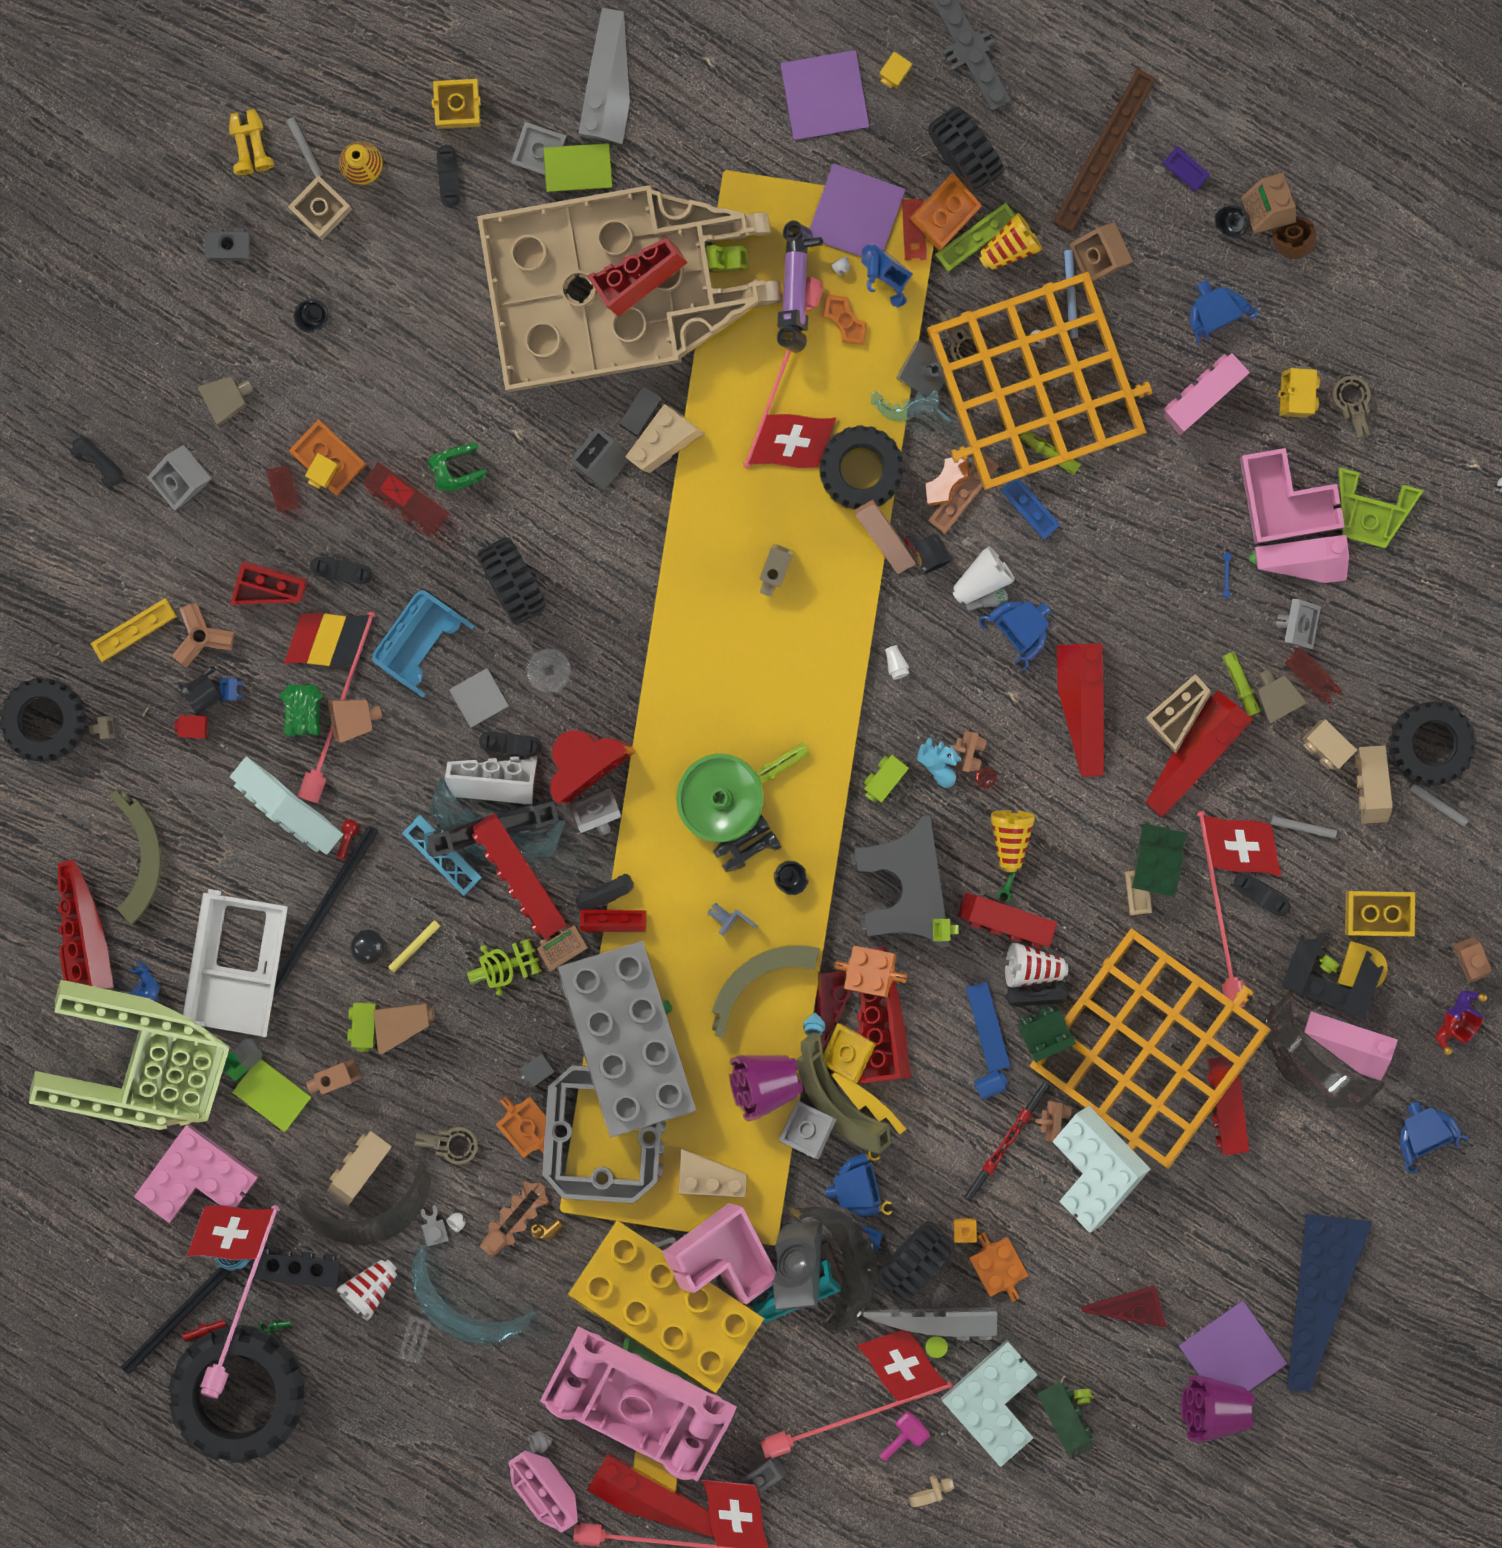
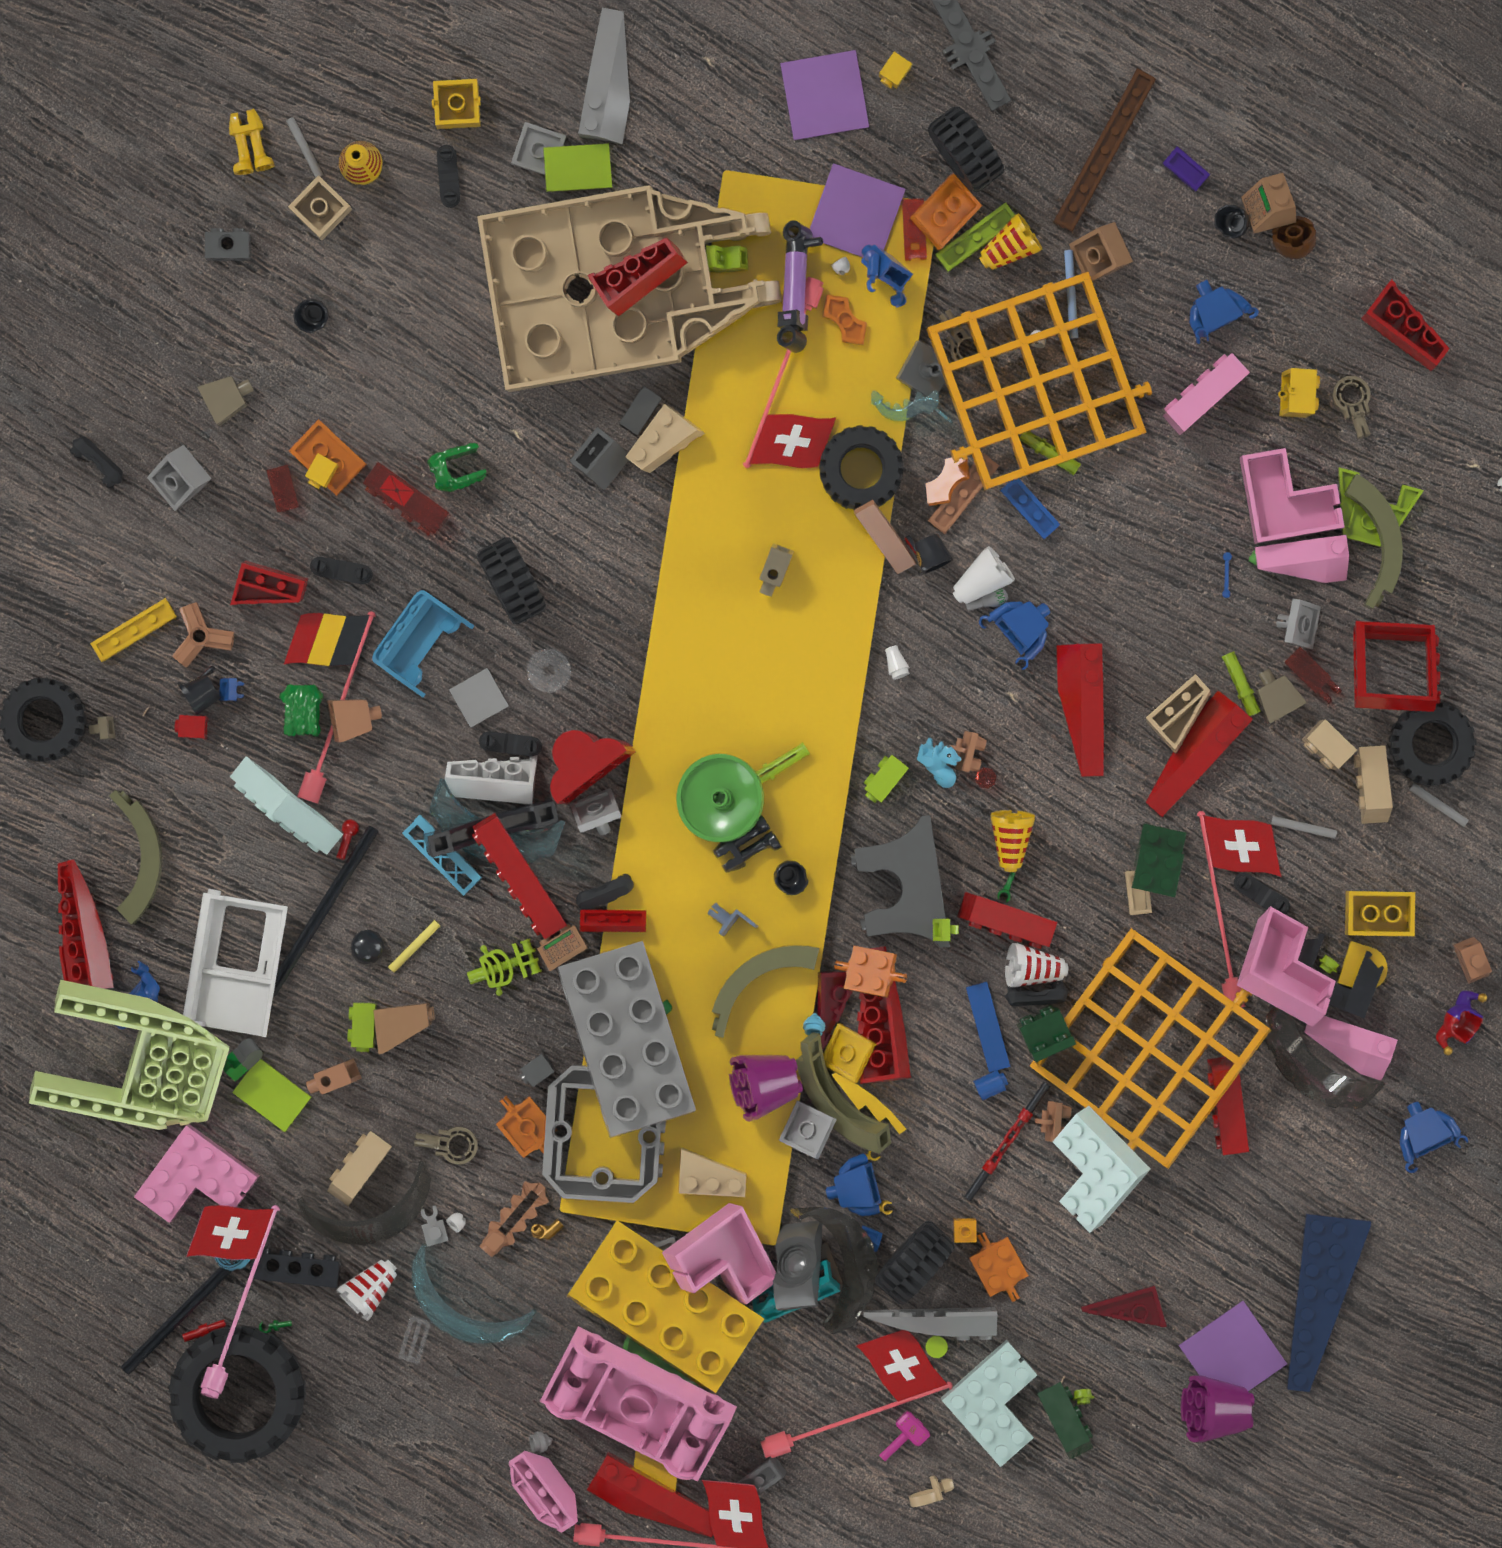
(1277, 975): none -> bright pink piece
(1389, 533): none -> olive arch
(1401, 632): none -> red window
(1405, 327): none -> red wedge

